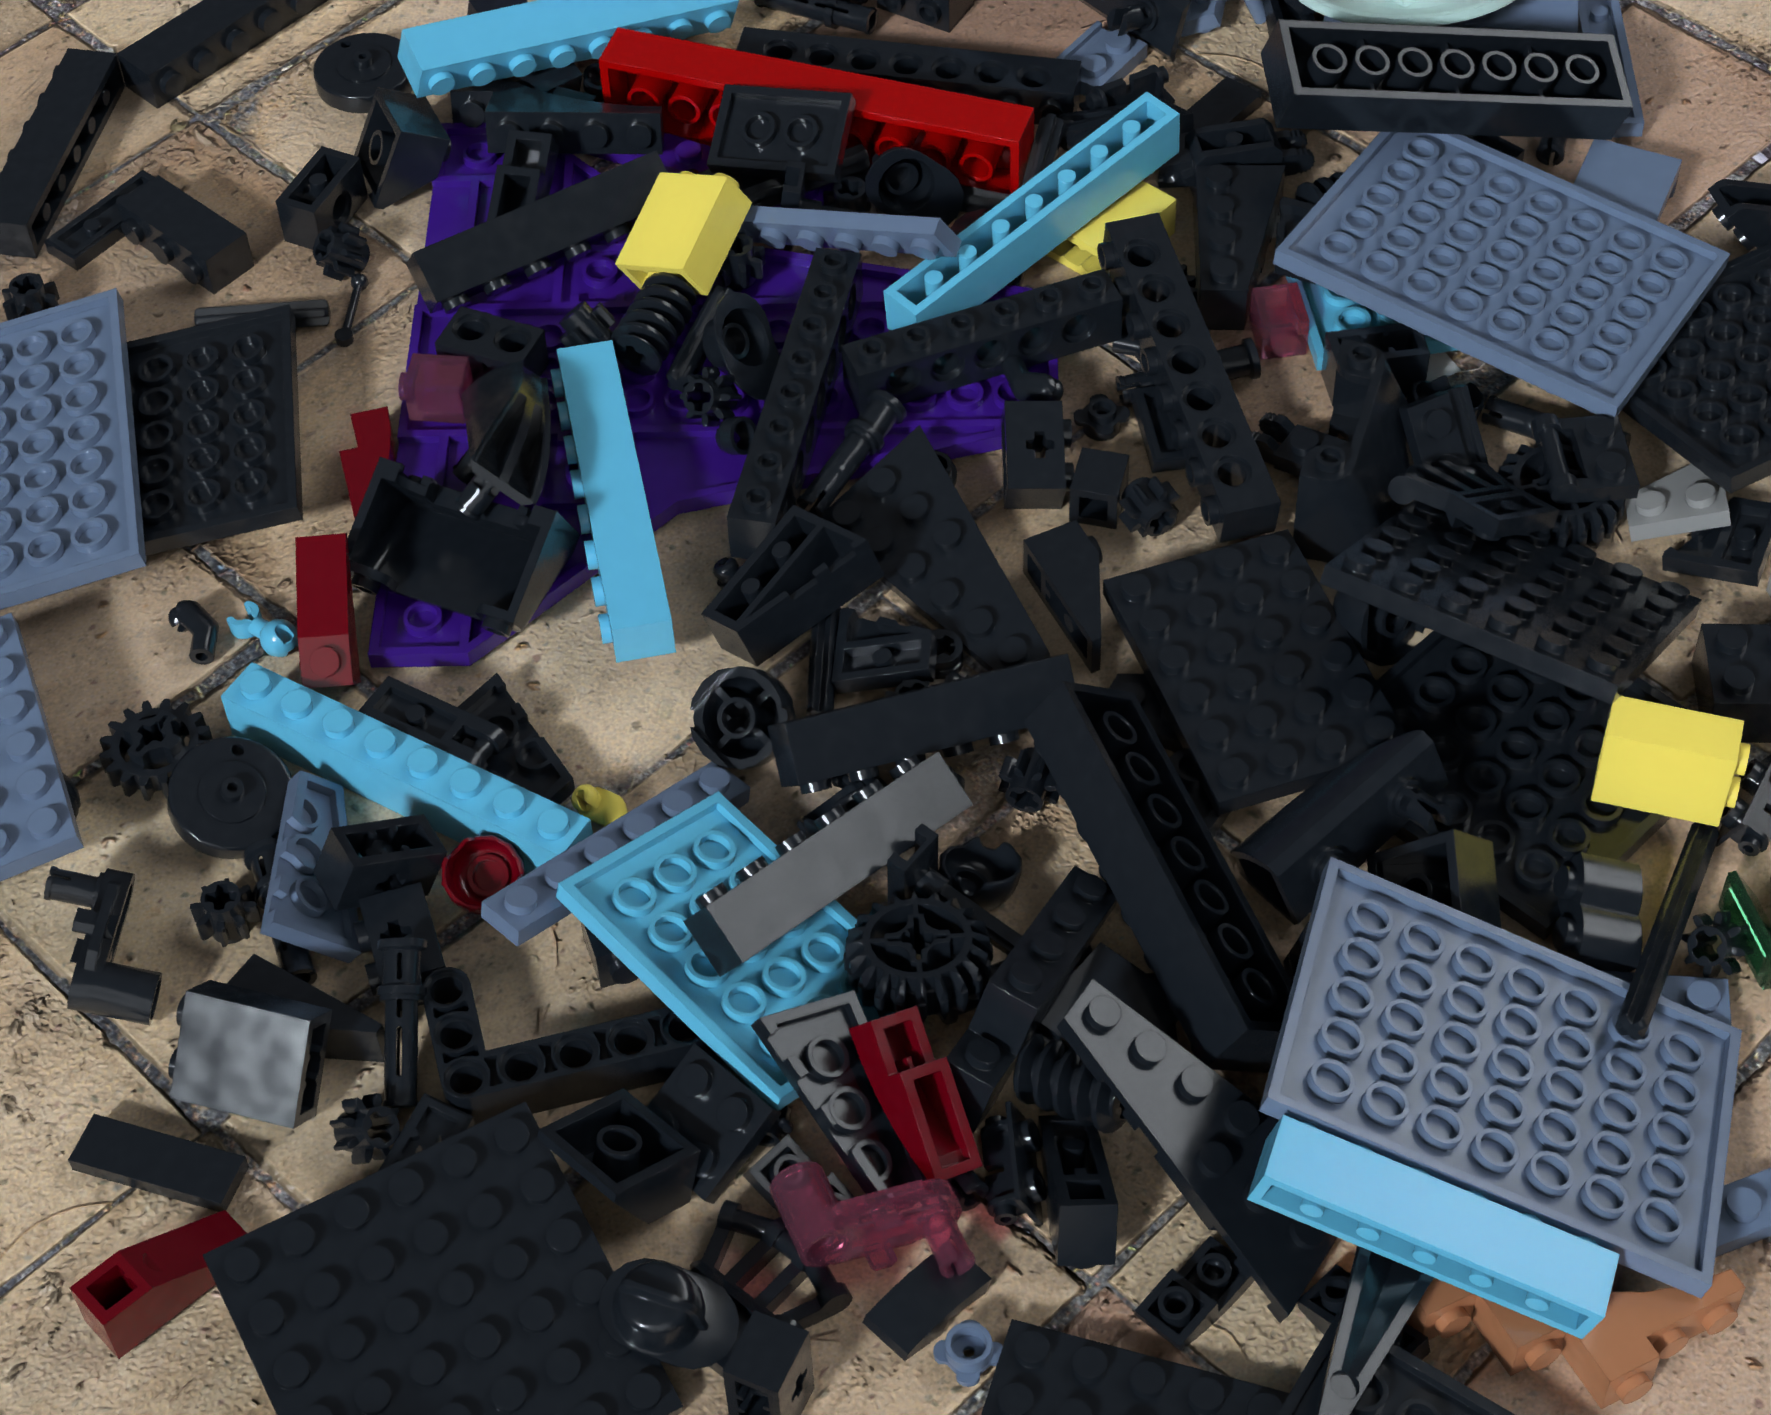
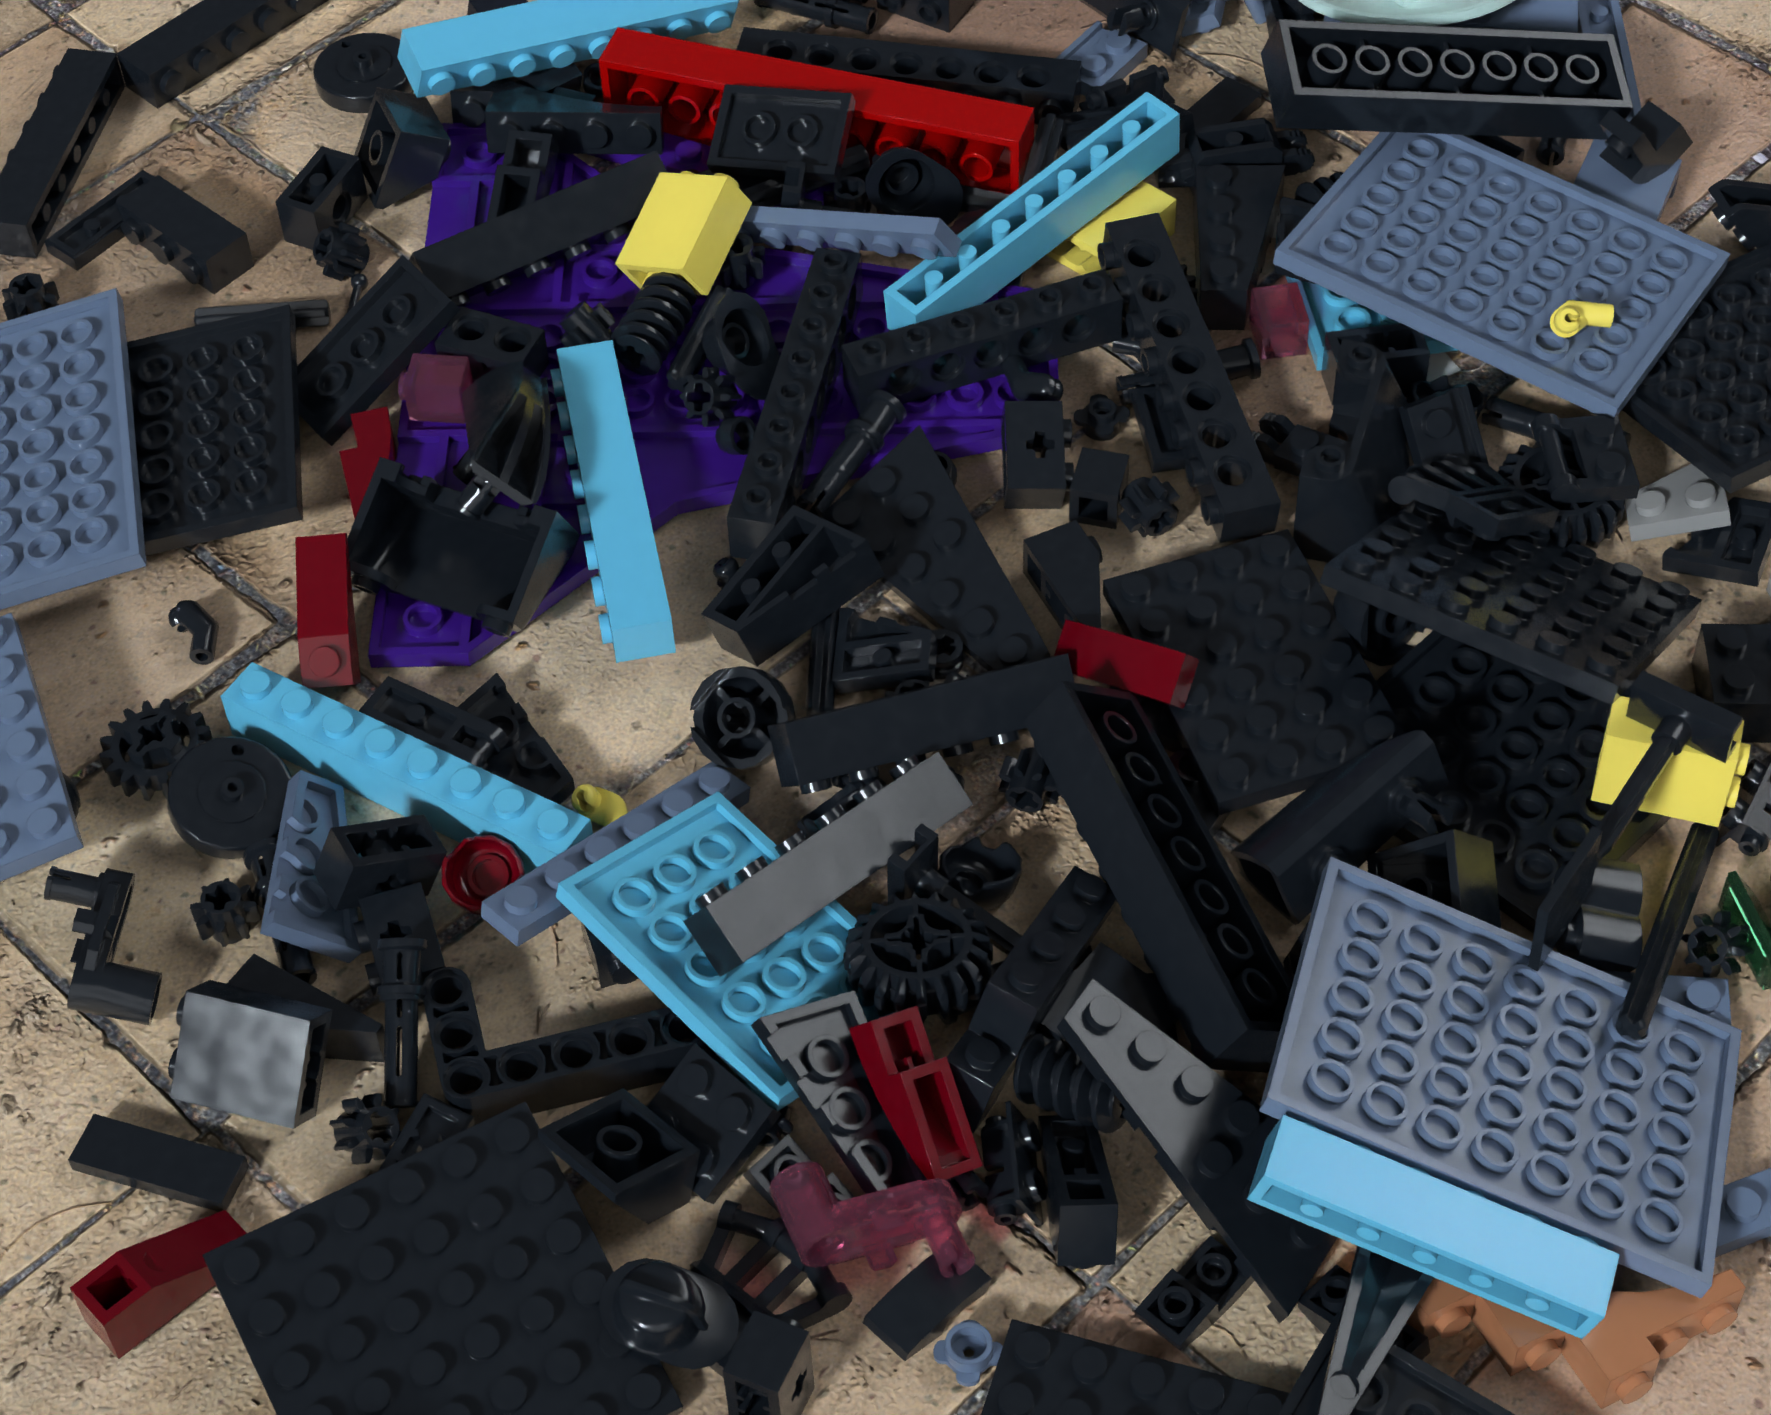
(275, 636): medium azure arm -> none
(370, 348): none -> black plate
(1128, 663): none -> dark red slope
(1576, 315): none -> light yellow arm
(1645, 144): none -> black brick
(1678, 721): none -> black piece

